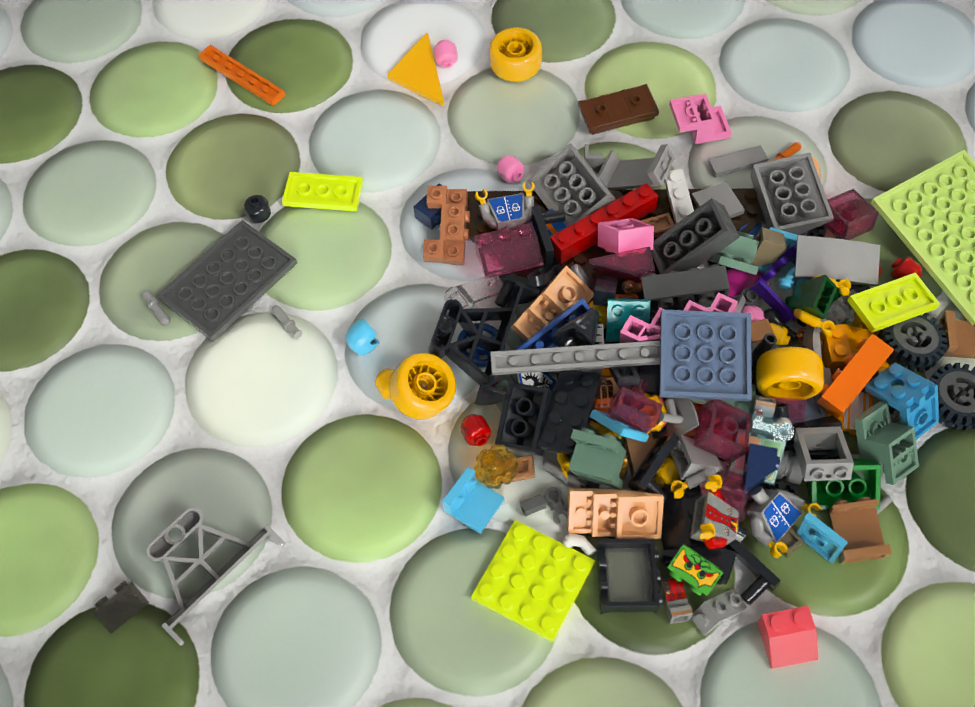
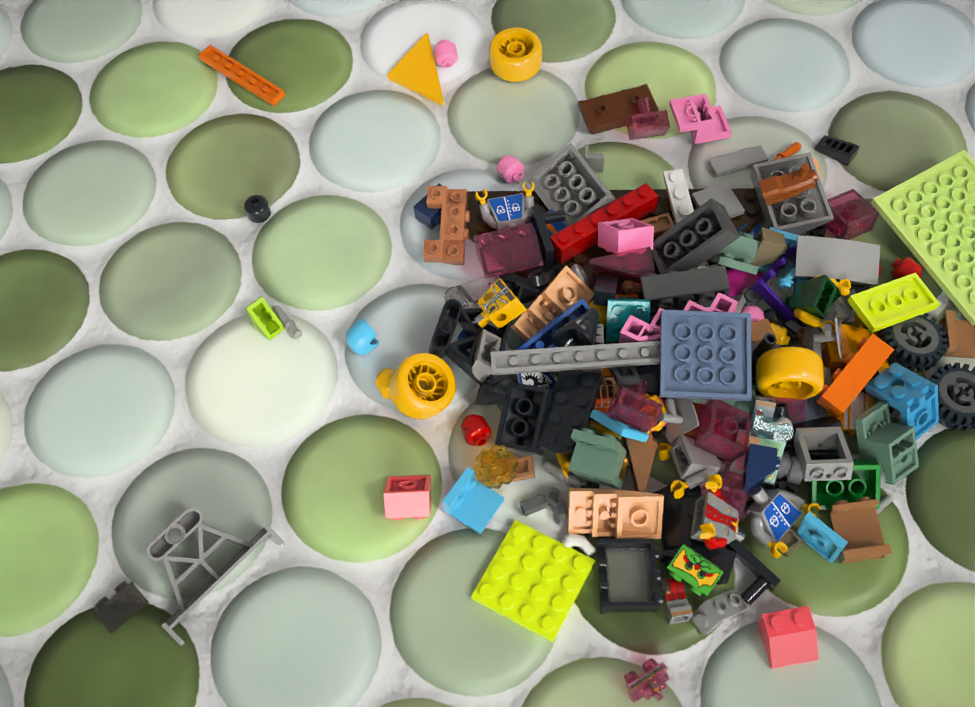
(154, 305): light grey piece -> none
(227, 280): dark grey plate -> none
(264, 318): none -> lime slope
(323, 191): neon yellow plate -> none
(407, 497): none -> slope
(482, 361): none -> light grey brick
(499, 305): none -> yellow torso
(636, 172): light grey panel -> none
(644, 475): black piece -> none
(647, 123): none -> clear pink brick
(648, 684): none -> clear pink hips
(667, 473): yellow head -> none
(788, 185): none -> dark orange piece
(829, 335): none -> light grey shield
(847, 152): none -> black slope

